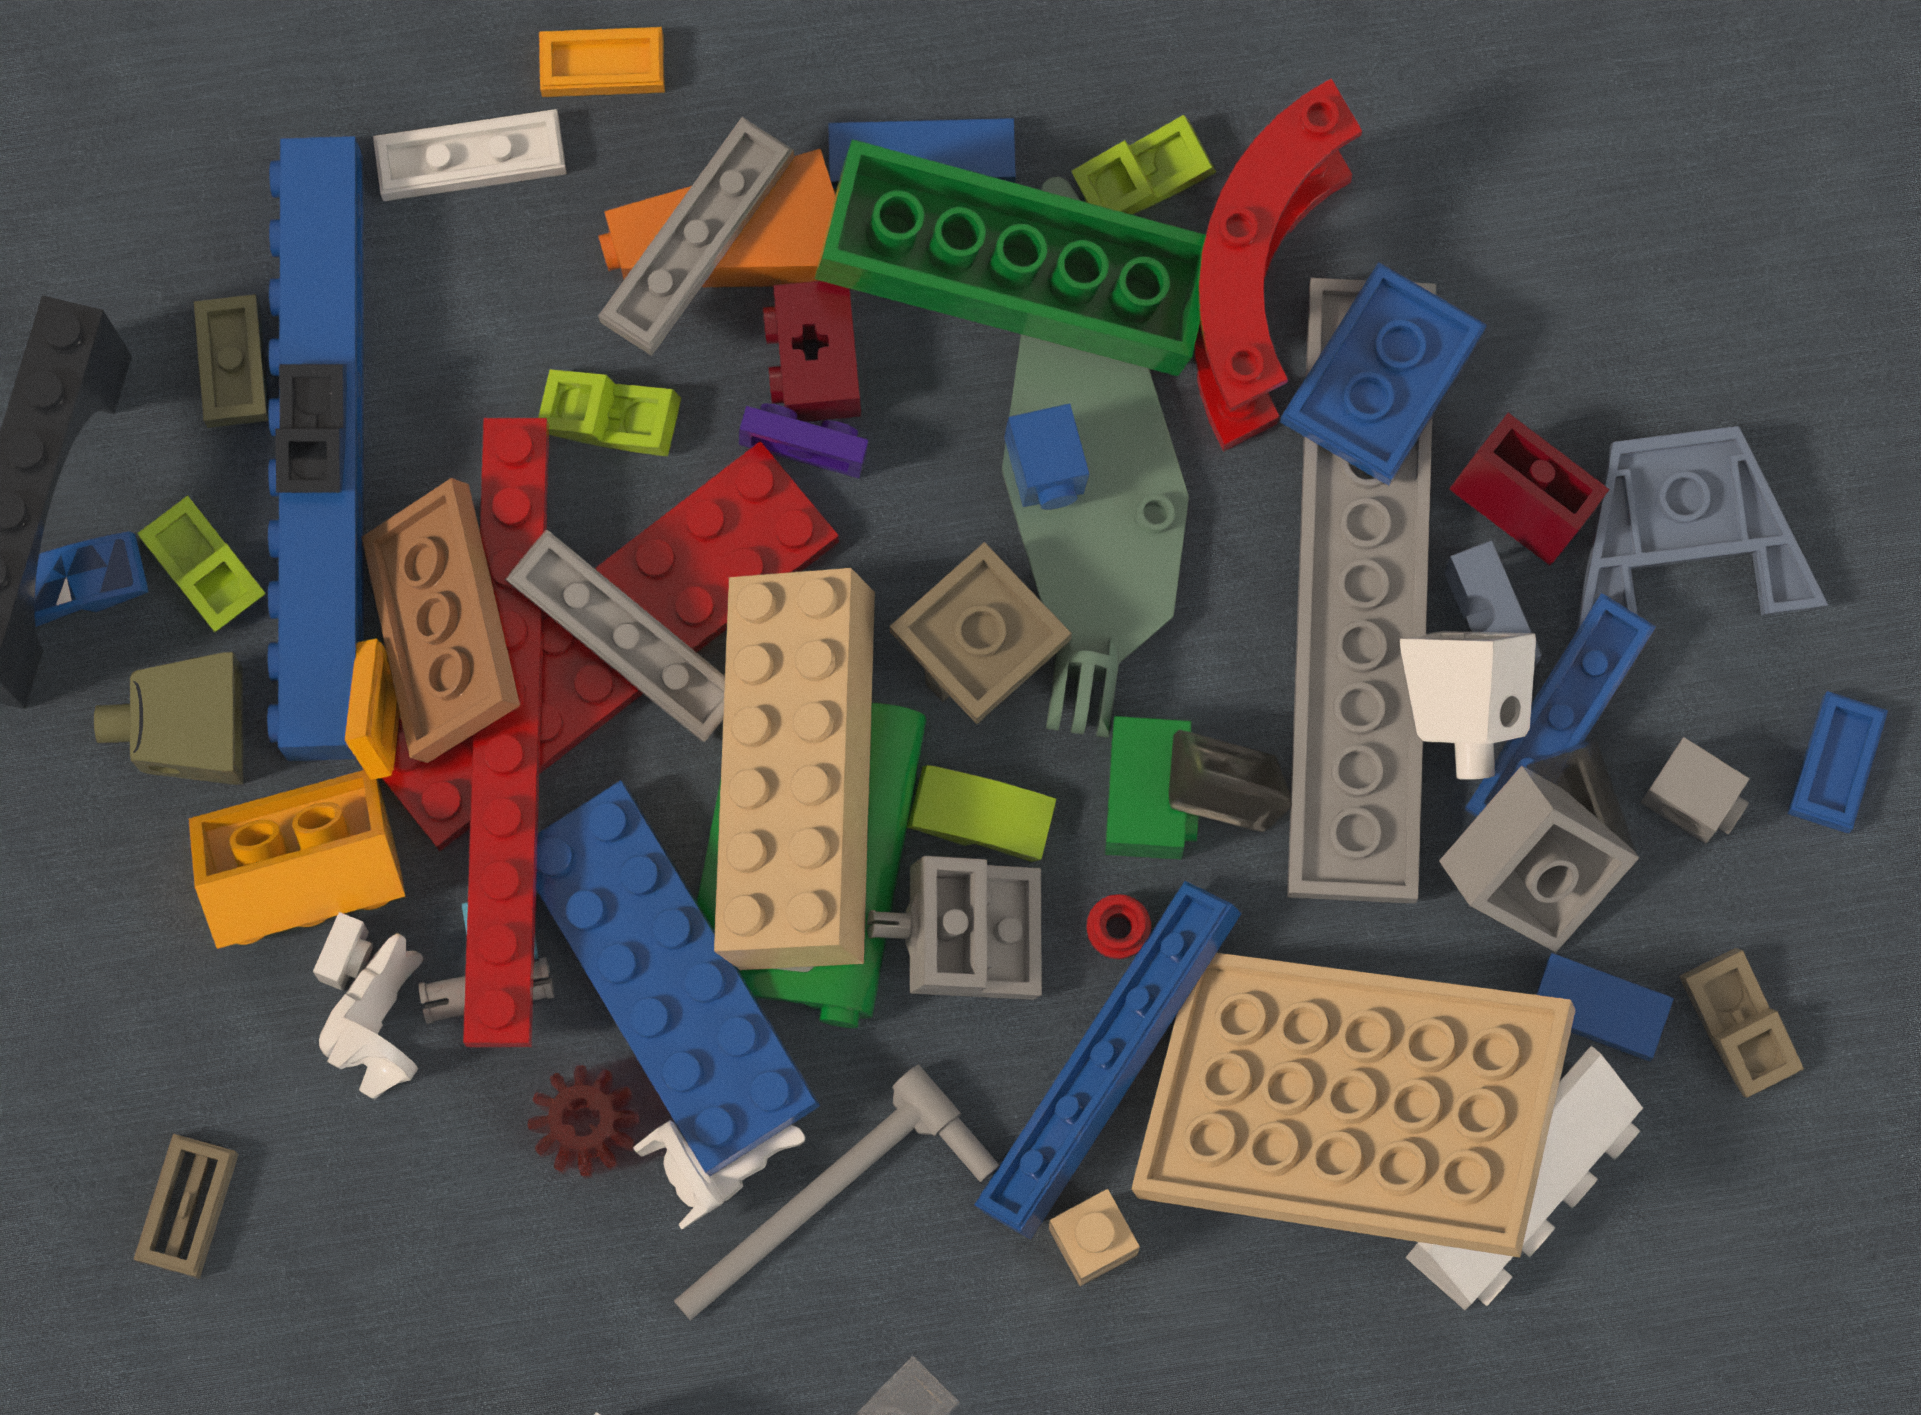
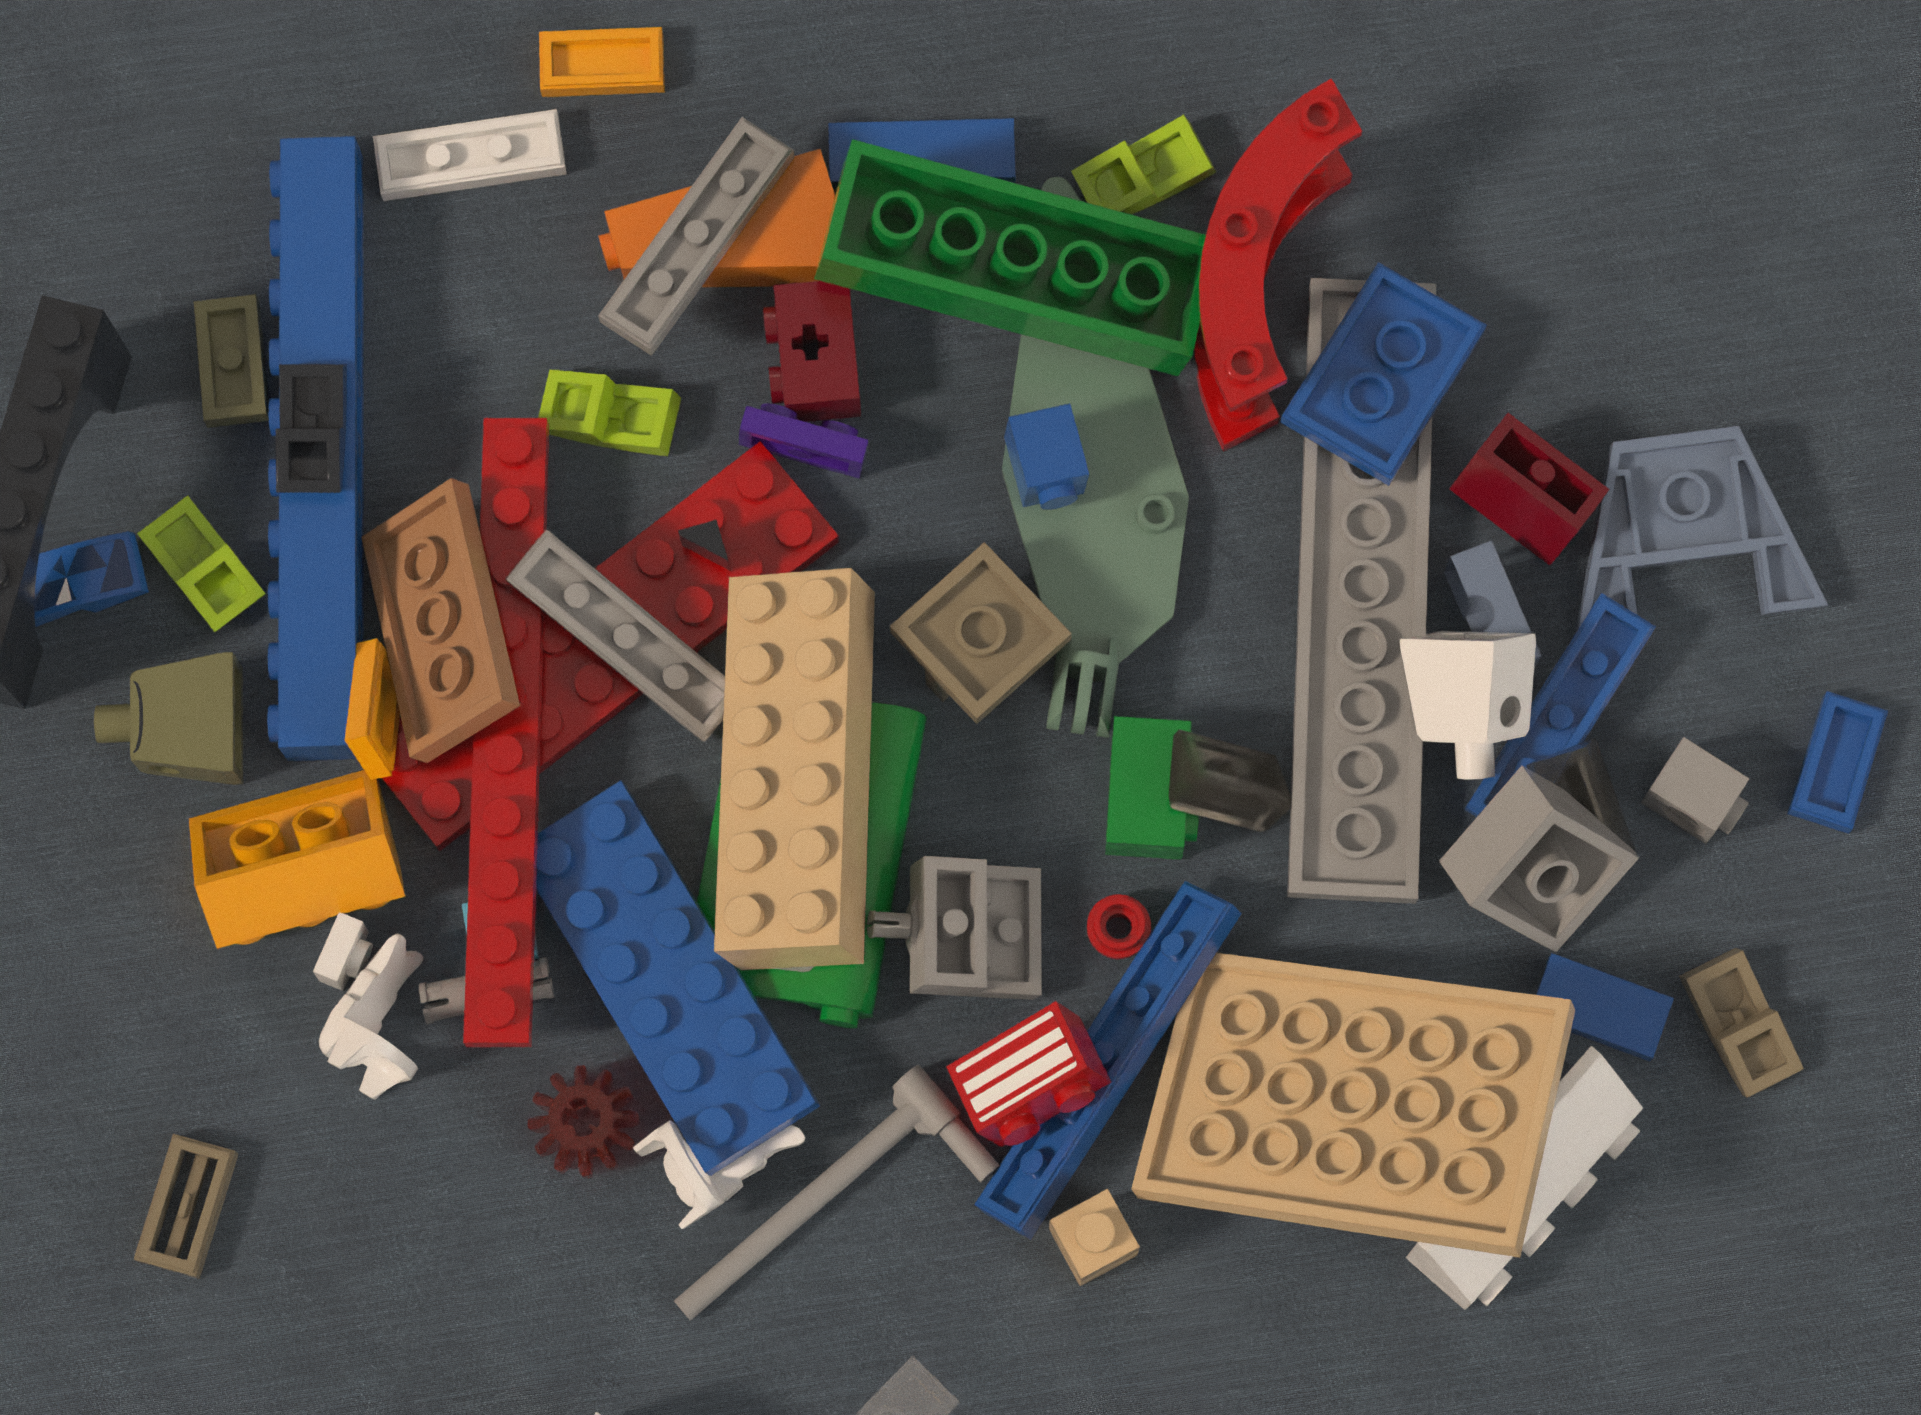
(705, 541): none -> black piece
(981, 812): lime slope -> none
(1029, 1075): none -> brick

